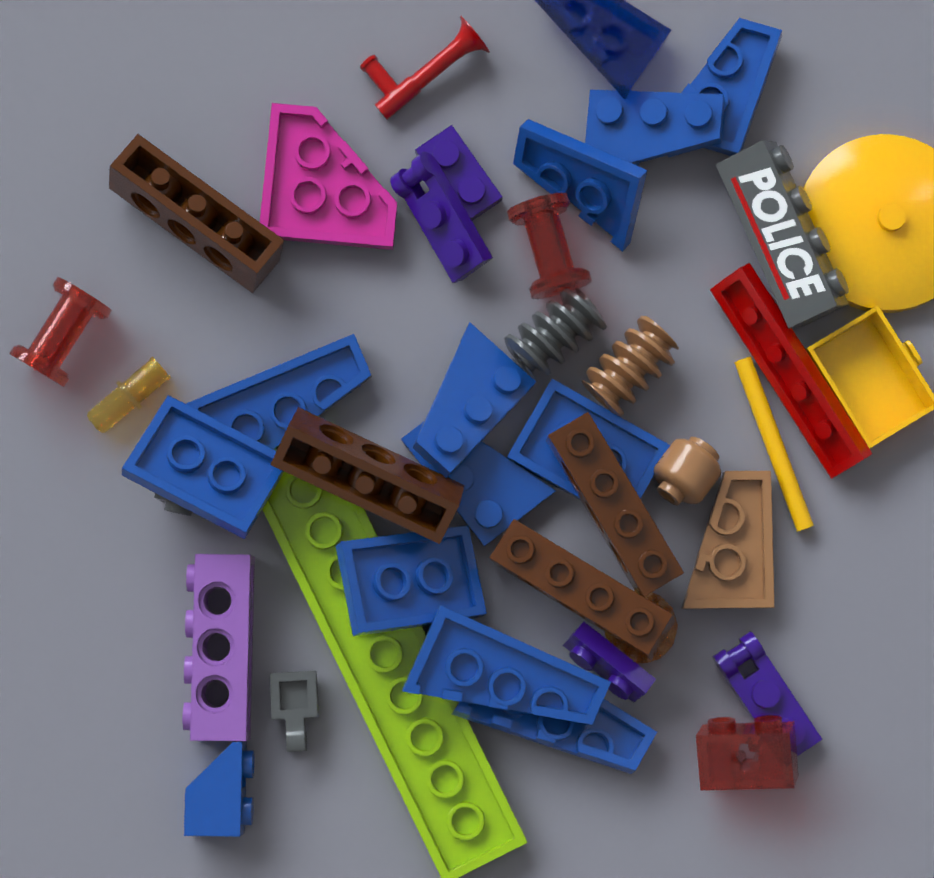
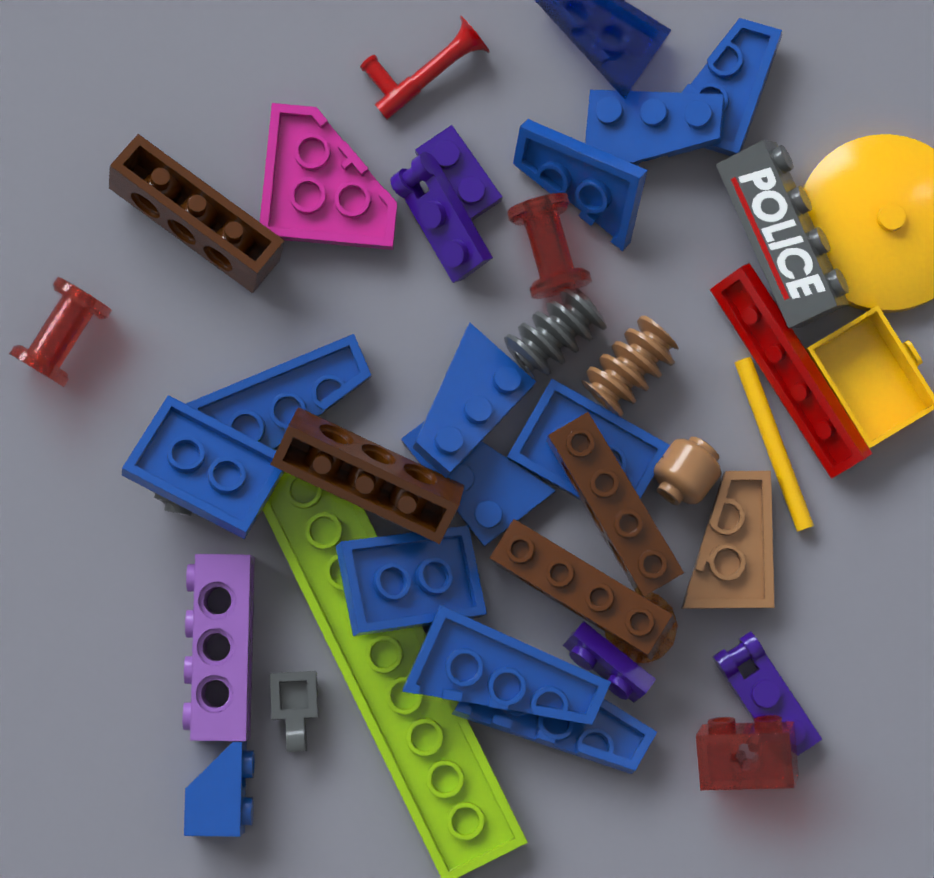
(127, 395): clear yellow axle -> none

